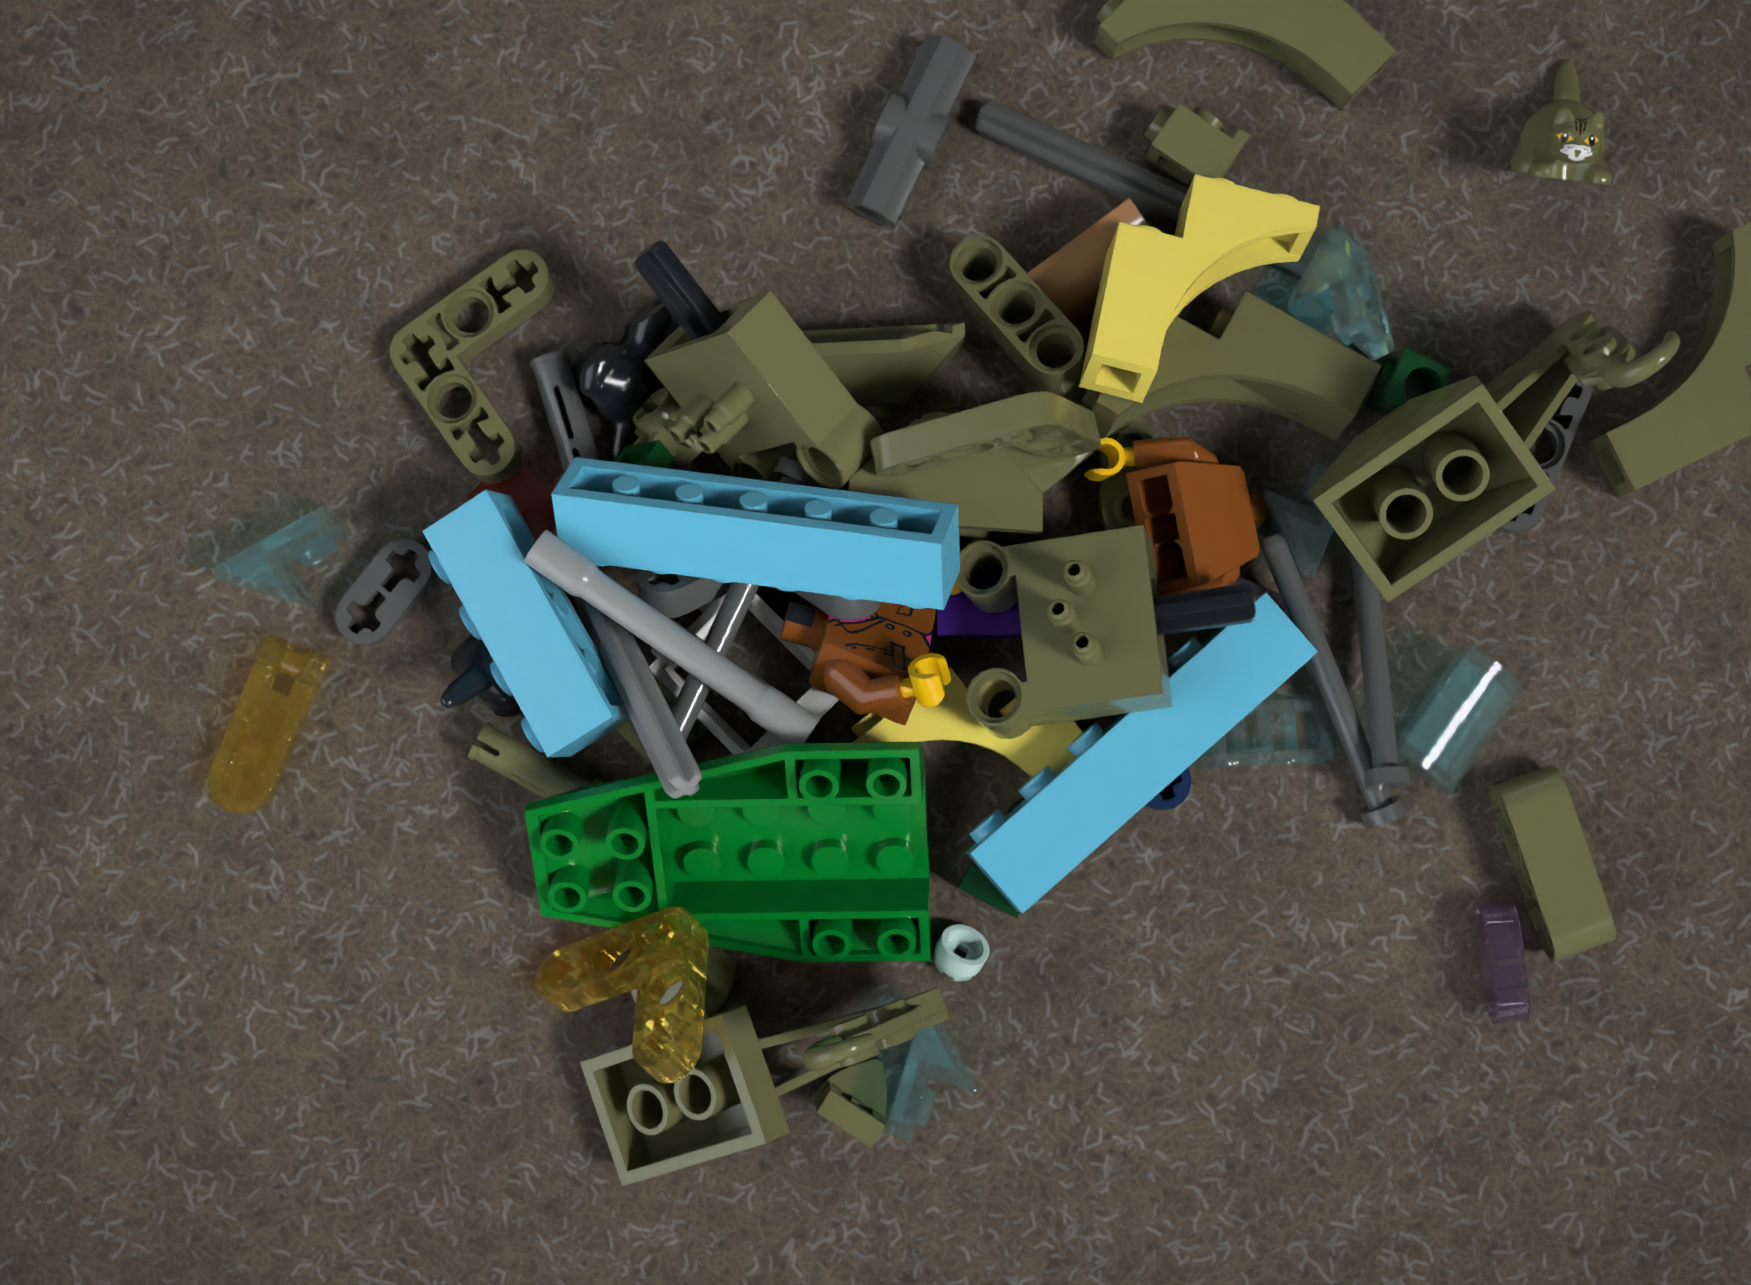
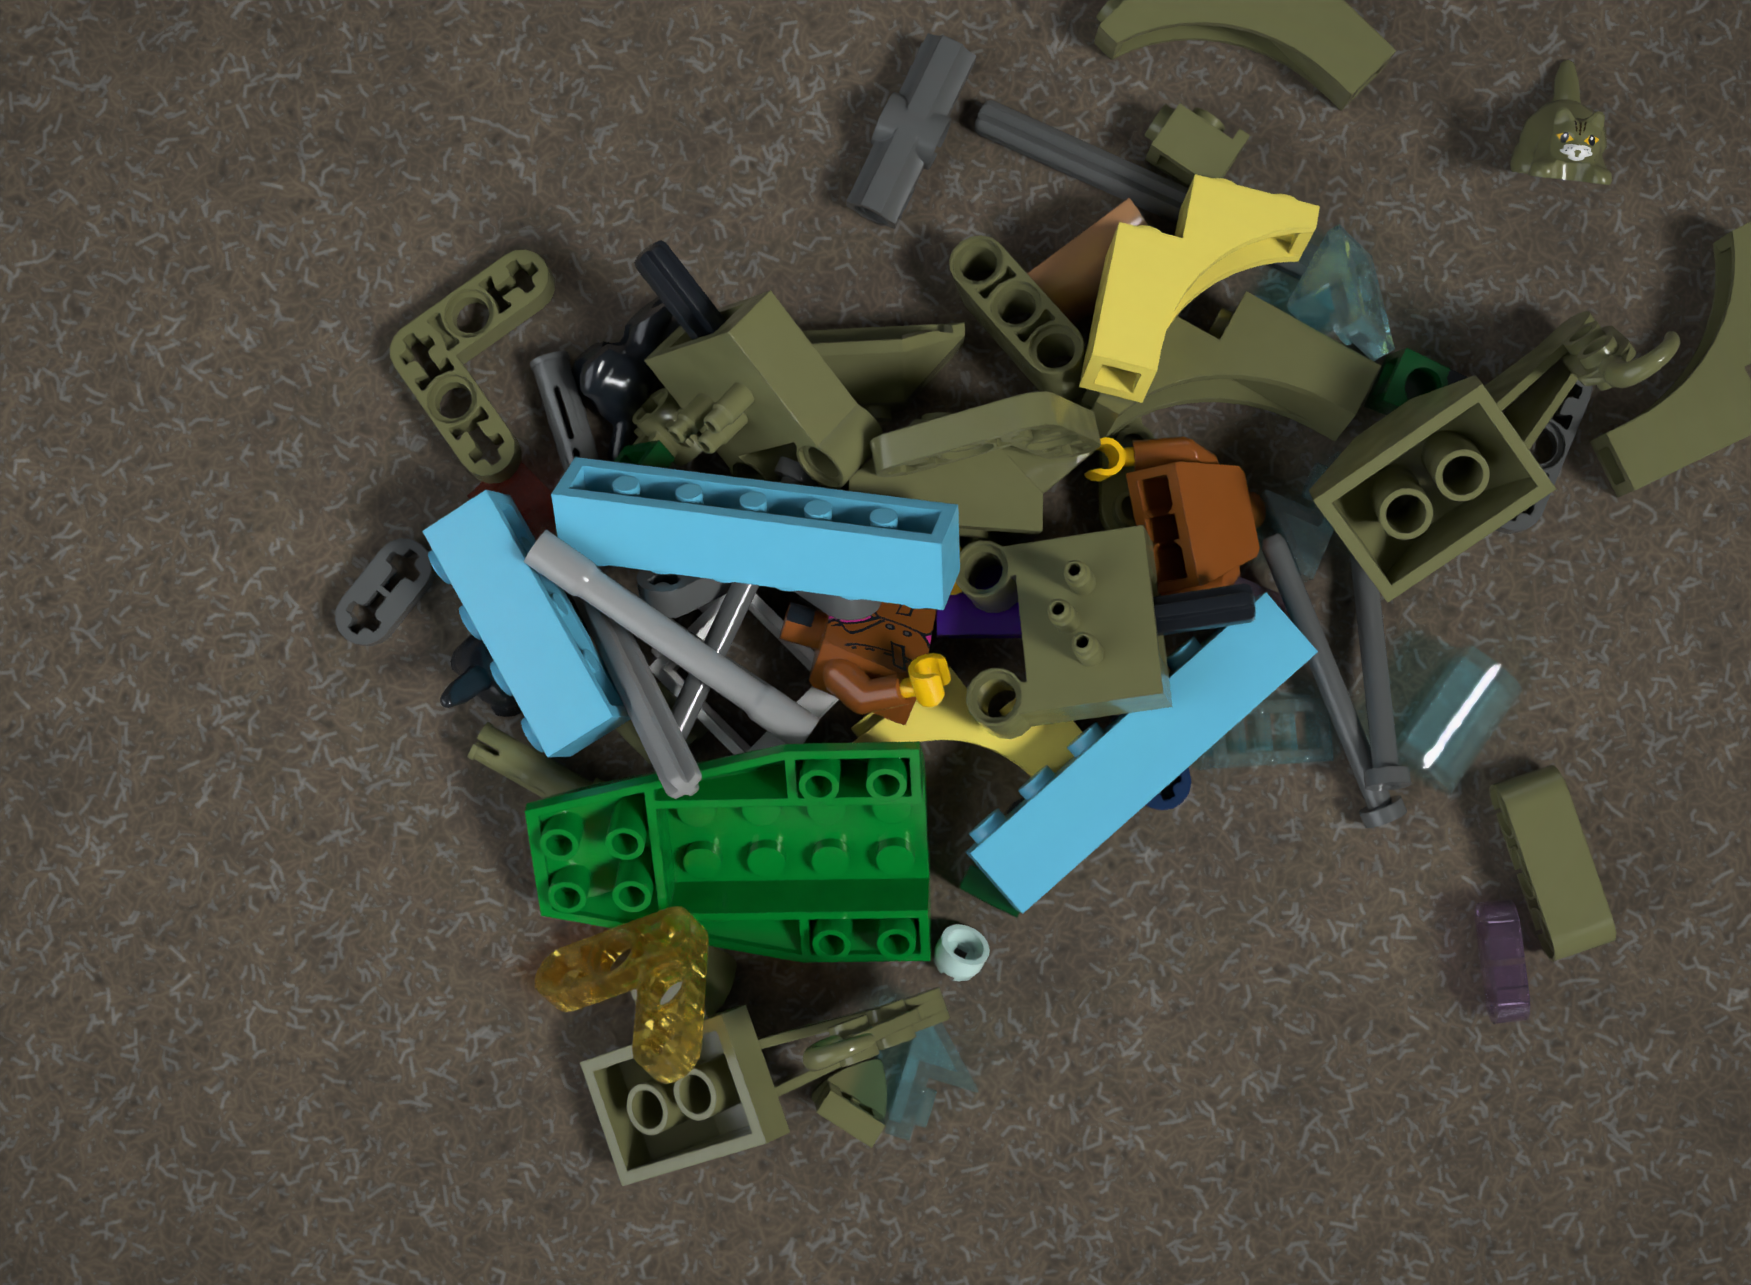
(265, 727): clear yellow plate -> none
(270, 563): clear light blue slope -> none

